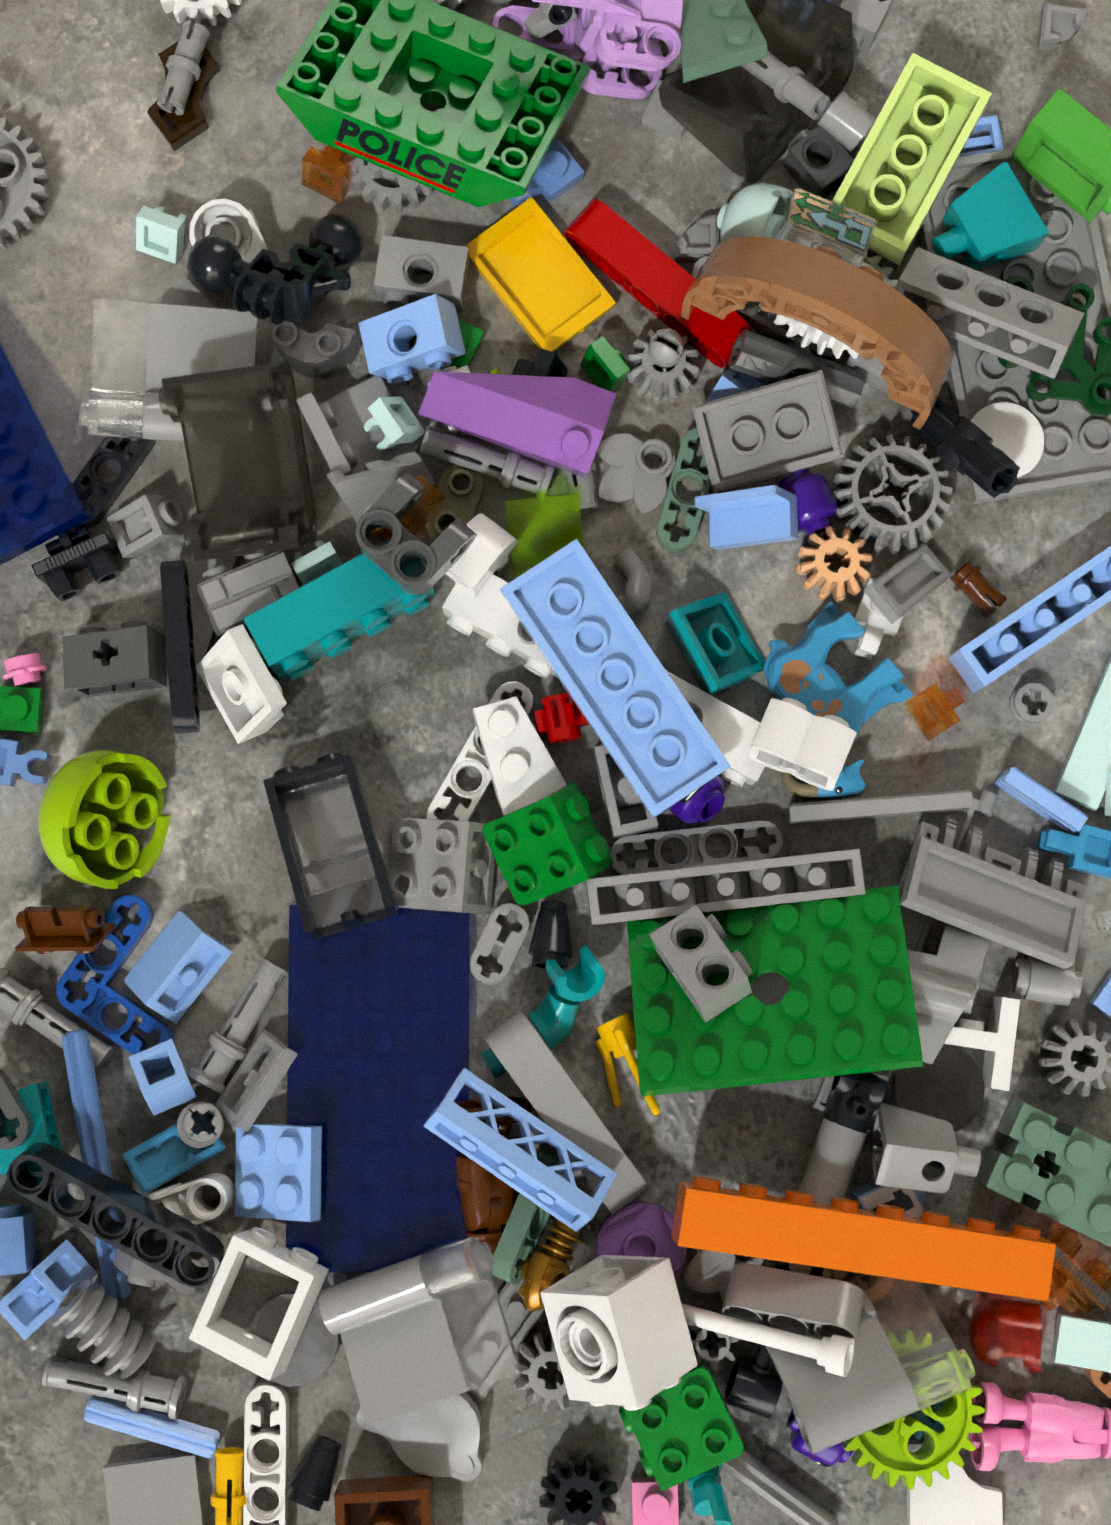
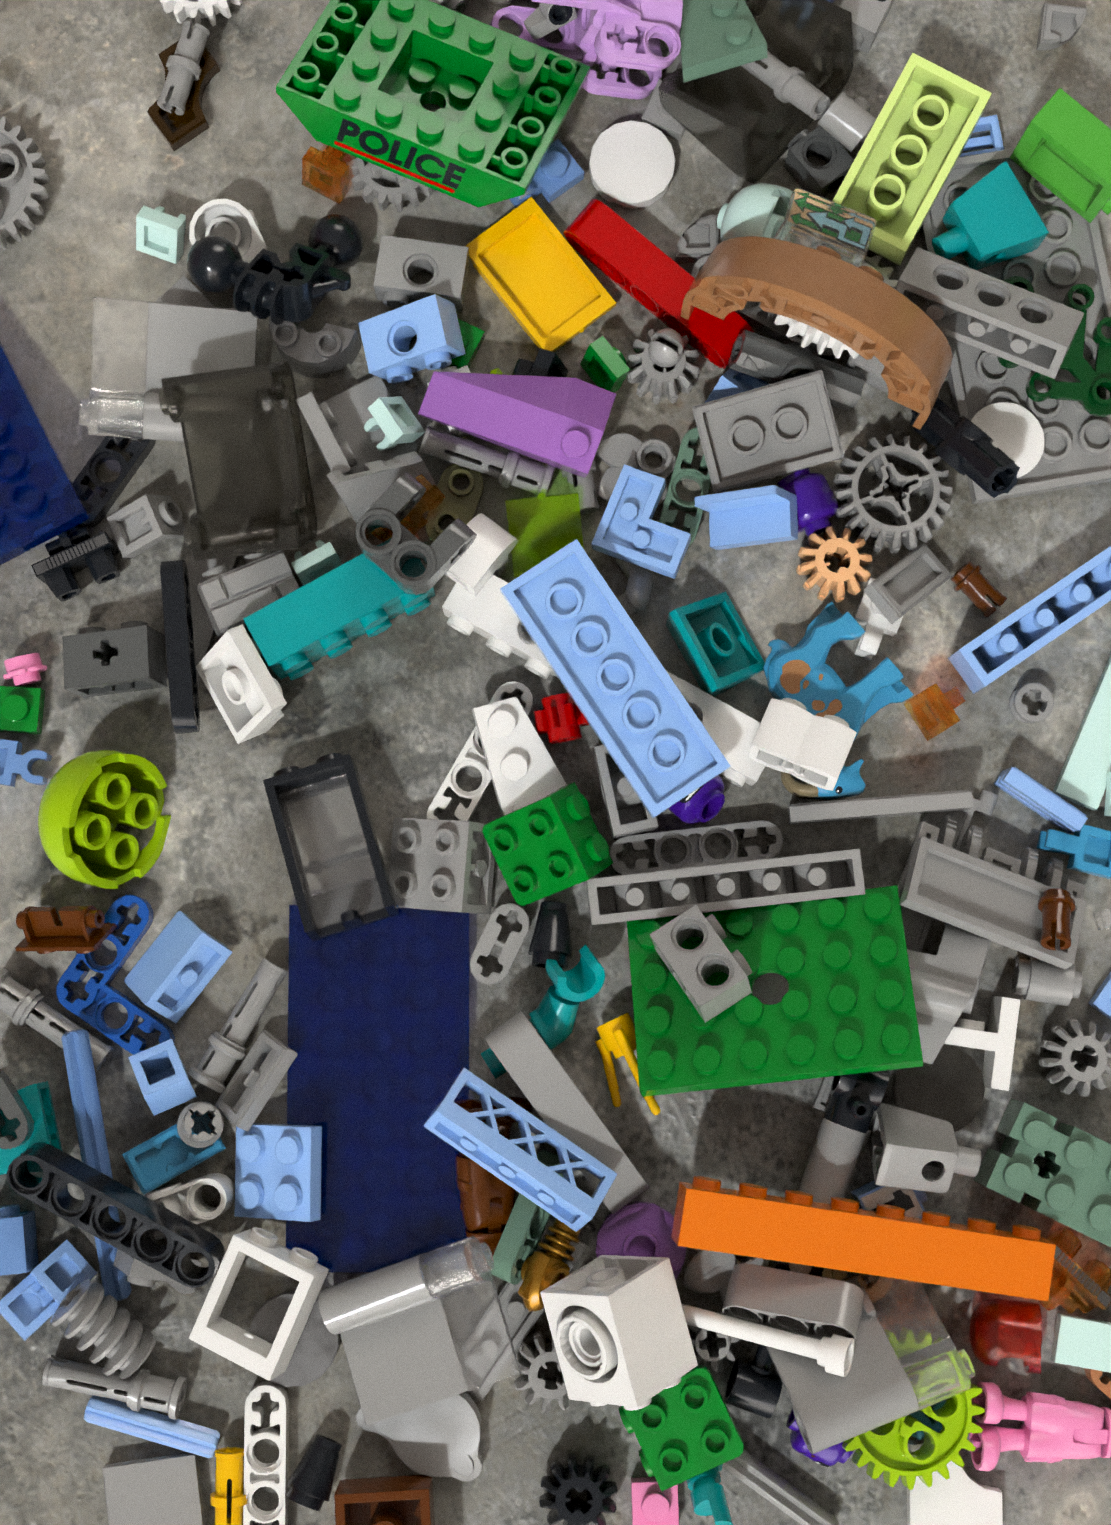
(631, 533): none -> light blue plate
(632, 164): none -> white tile
(1056, 911): none -> reddish brown pin

